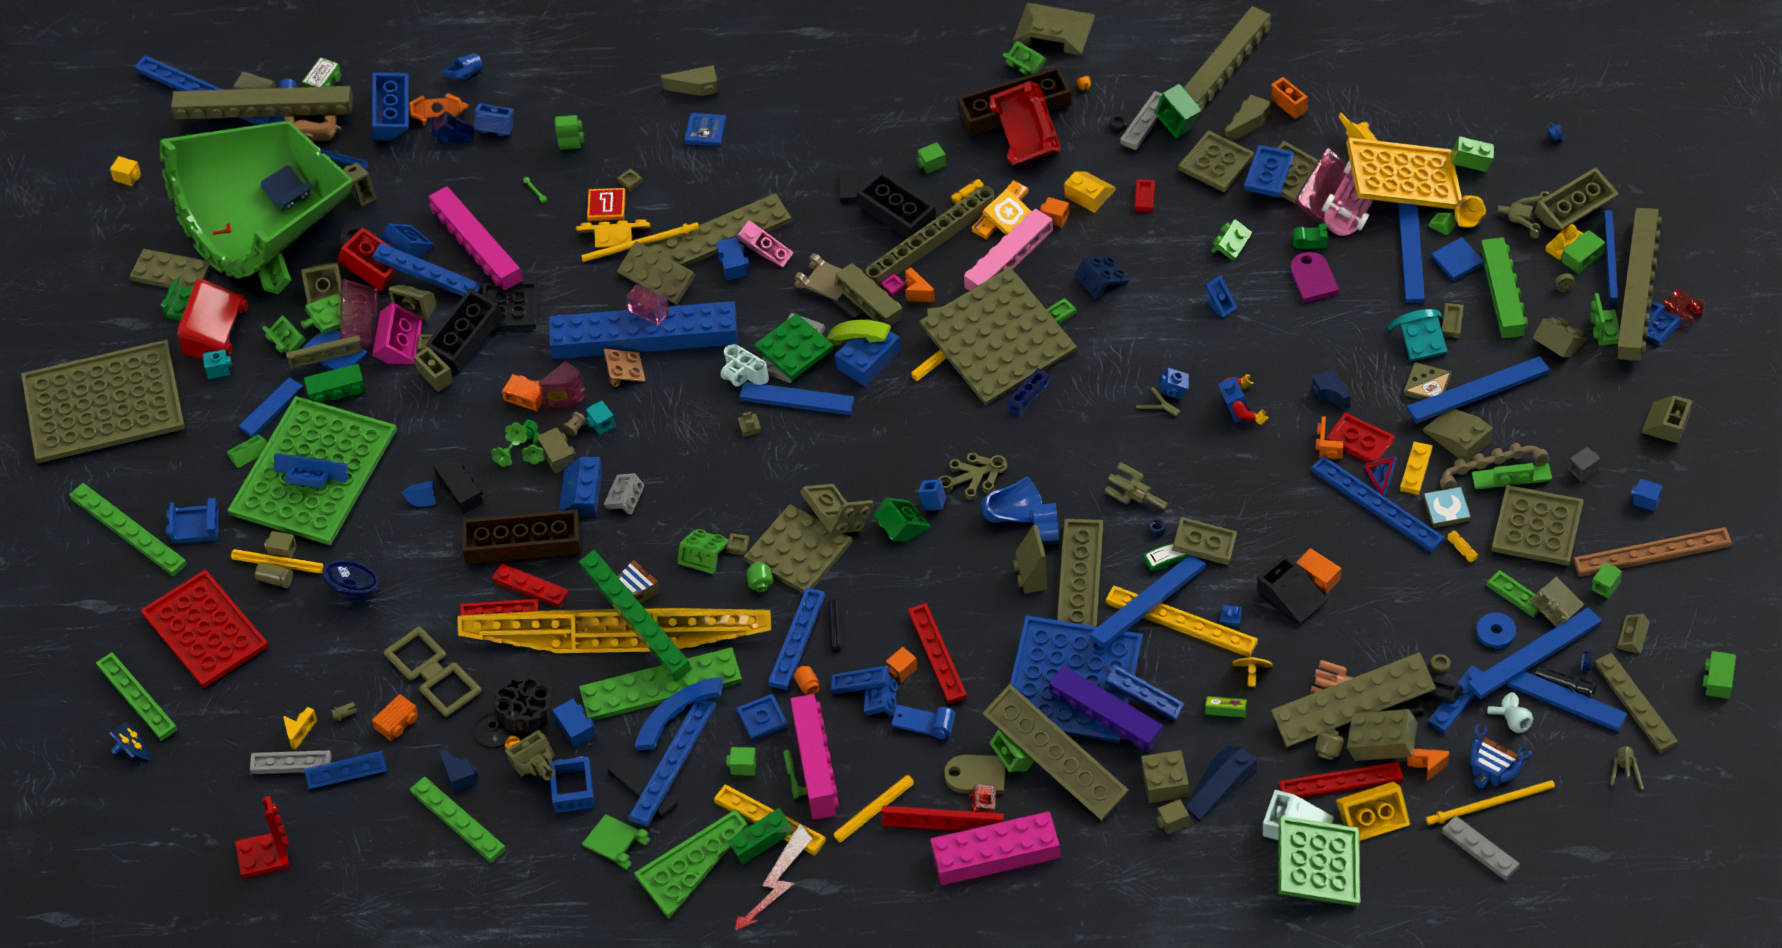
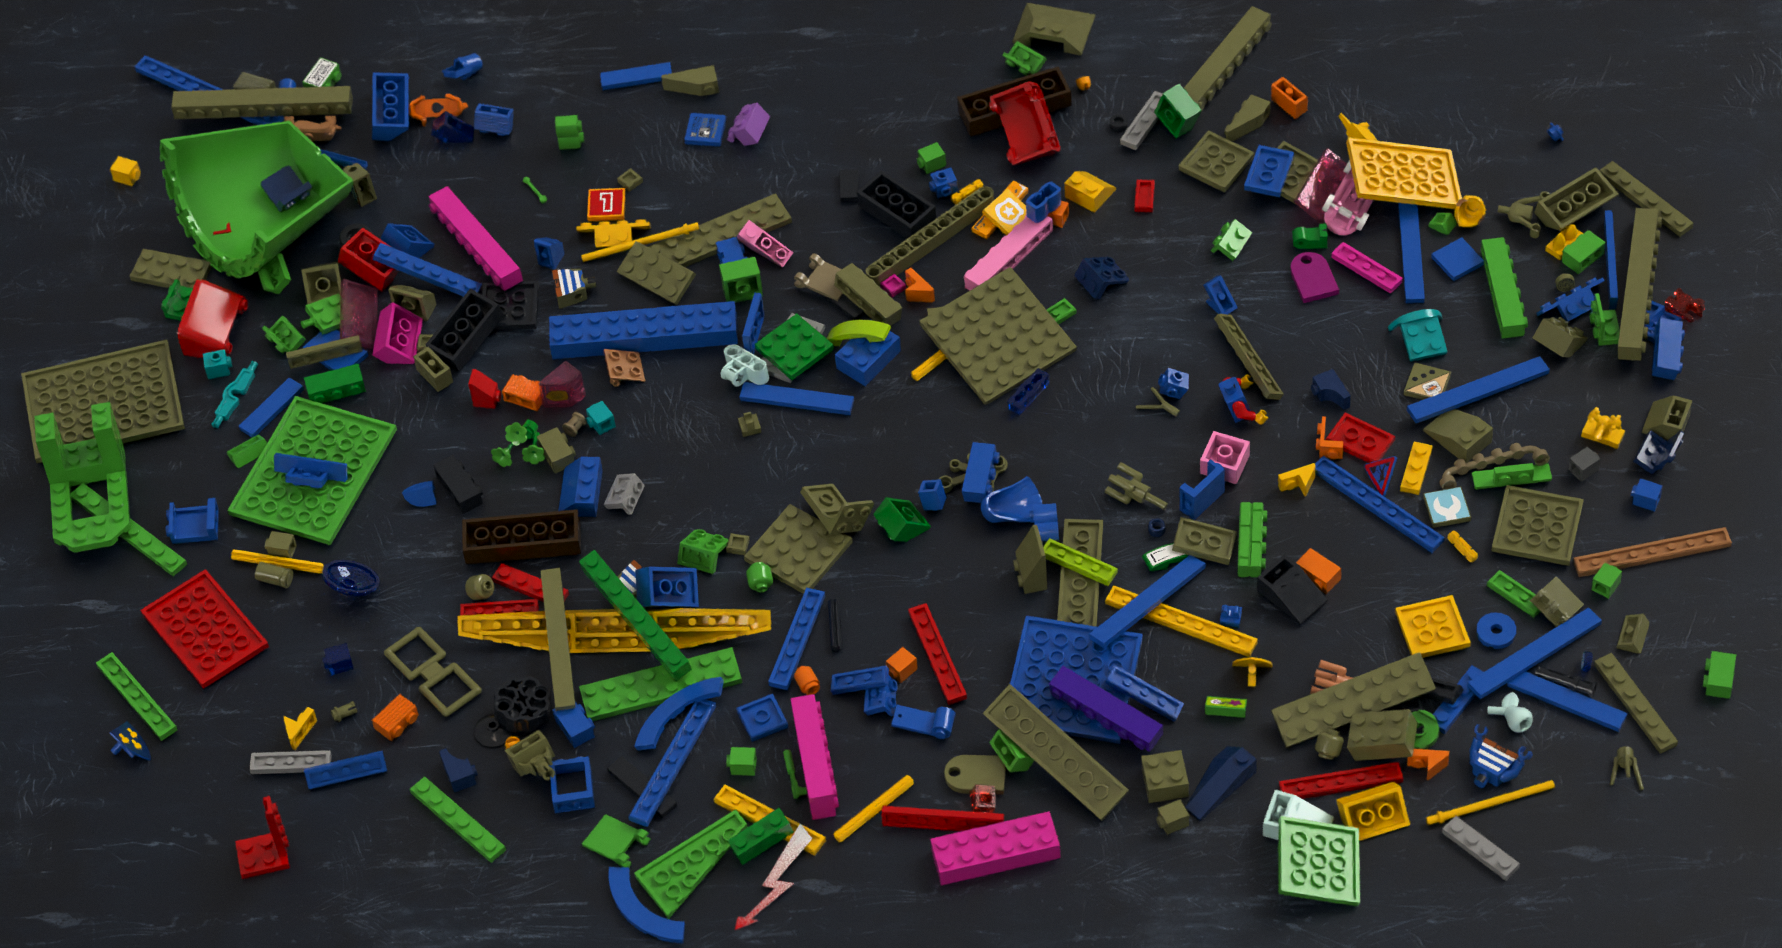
(85, 463): none -> bright green bracket
(229, 401): none -> teal piece
(337, 659): none -> clear blue brick
(479, 587): none -> olive head
(483, 390): none -> red slope
(549, 252): none -> blue slope
(558, 639): none -> olive tile
(571, 286): none -> torso
(634, 76): none -> blue tile
(639, 915): none -> blue tile
(647, 304): clear pink brick -> none
(667, 587): none -> blue slope
(740, 279): none -> bright green brick
(749, 125): none -> medium lavender brick
(753, 323): none -> blue tile
(943, 183): none -> blue brick
(980, 472): none -> blue brick
(1043, 202): none -> blue brick
(1079, 562): none -> lime tile
(1197, 500): none -> blue panel
(1227, 451): none -> bright pink brick
(1248, 356): none -> olive plate
(1250, 539): none -> bright green brick
(1299, 477): none -> yellow slope
(1366, 267): none -> dark pink plate
(1430, 728): none -> bright green plate
(1433, 626): none -> yellow plate
(1440, 664): olive tile -> none
(1452, 320): olive tile -> none
(1472, 154): bright green brick -> none
(1574, 304): none -> blue bracket
(1603, 429): none -> yellow piece
(1646, 198): none -> olive plate
(1656, 451): none -> dark blue bracket
(1668, 348): none -> blue brick

